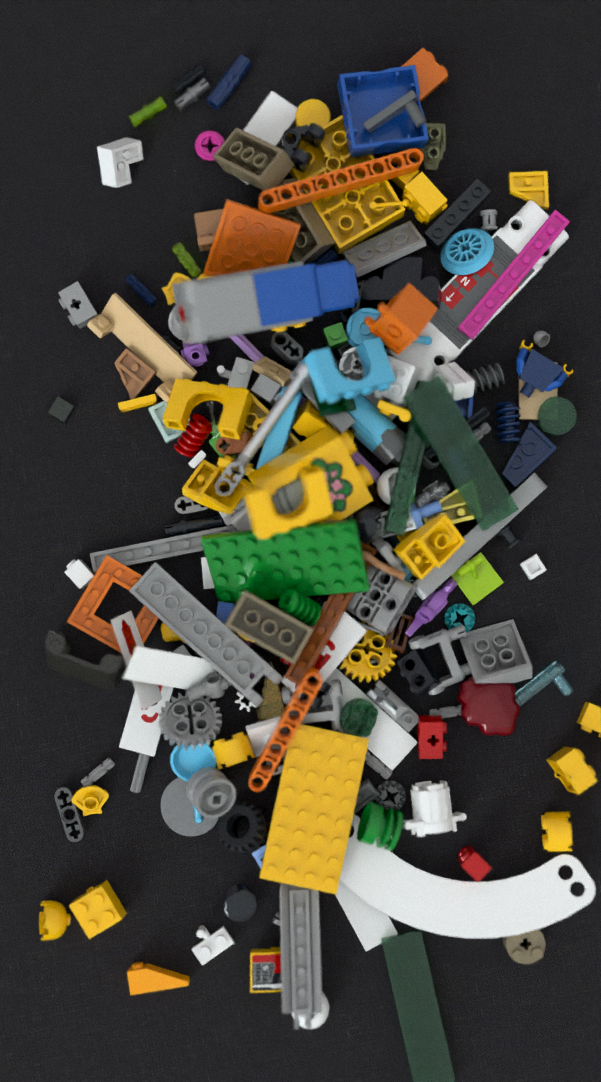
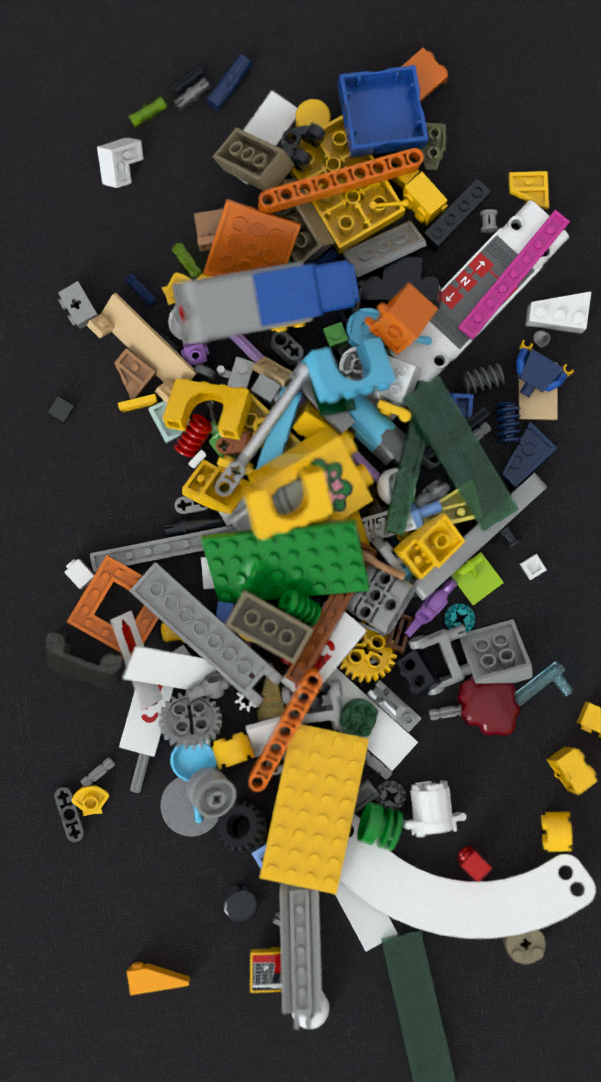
(53, 920): yellow cylinder -> none
(97, 909): yellow brick -> none
(203, 140): dark pink gear -> none
(205, 371): none -> dark grey tile
(211, 944): white plate -> none
(366, 521): black cylinder -> none
(407, 102): dark grey piece -> none
(428, 726): red brick -> none
(456, 380): white brick -> none
(478, 243): medium azure piece -> none
(557, 416): clear green tile -> none
(560, 313): none -> white wedge

